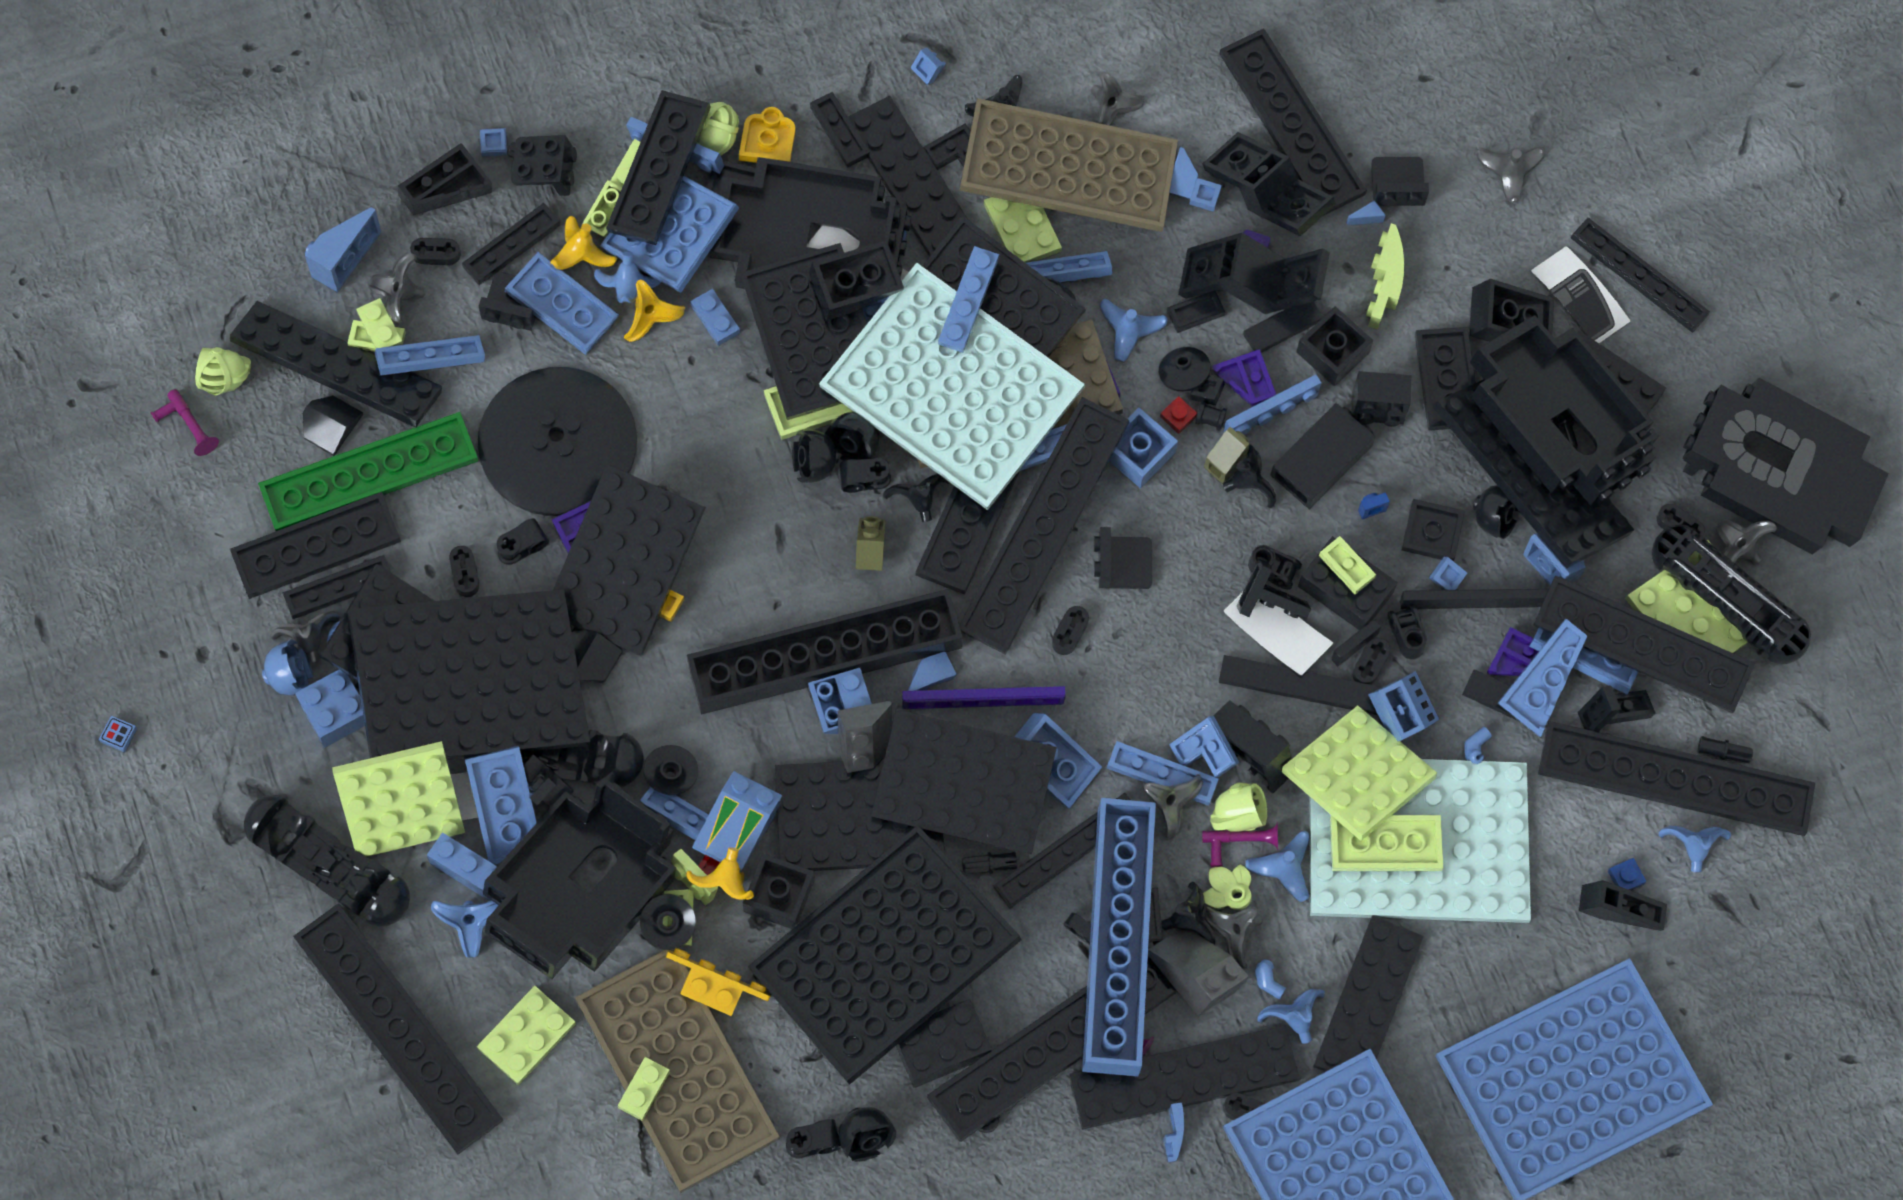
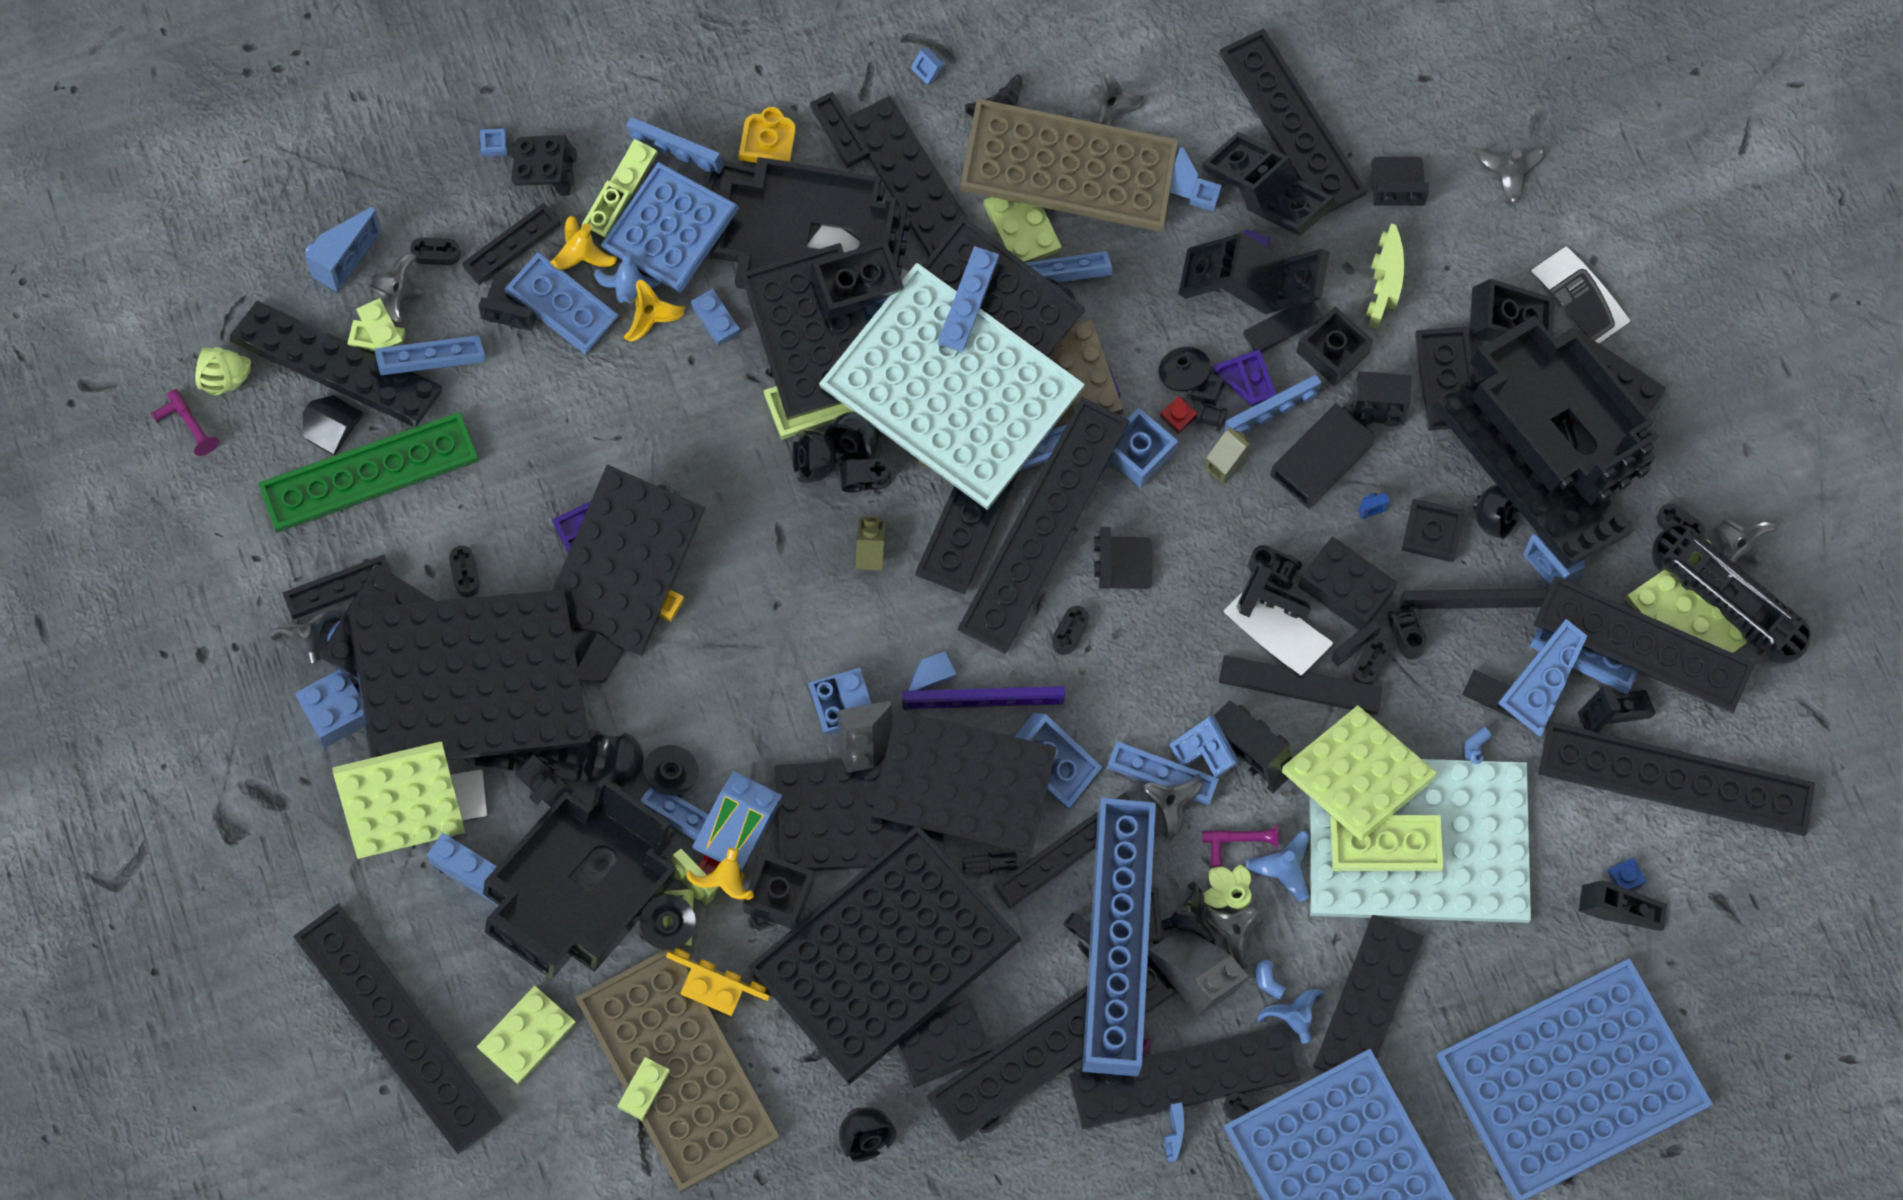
(117, 734): medium blue tile -> none
(287, 668): medium blue cylinder -> none
(315, 545): black plate -> none
(323, 860): black piece -> none
(445, 182): black wedge -> none
(468, 921): medium blue piece -> none
(501, 800): medium blue plate -> none
(524, 539): black piece -> none
(549, 474): black dish -> none
(658, 167): black plate -> none
(721, 131): yellowish green helmet -> none
(816, 1139): black piece -> none
(821, 649): black brick -> none
(919, 495): black piece -> none
(949, 147): black tile -> none
(1129, 327): medium blue piece -> none
(1196, 311): black tile -> none
(1238, 810): yellowish green helmet -> none
(1249, 477): black piece -> none
(1347, 565): yellowish green plate -> none
(1368, 214): medium blue piece -> none
(1404, 706): medium blue slope -> none
(1448, 574): medium blue plate -> none
(1513, 654): dark purple wing -> none
(1640, 275): black tile -> none
(1697, 843): medium blue piece -> none
(1724, 749): black axle -> none
(1824, 485): black panel -> none

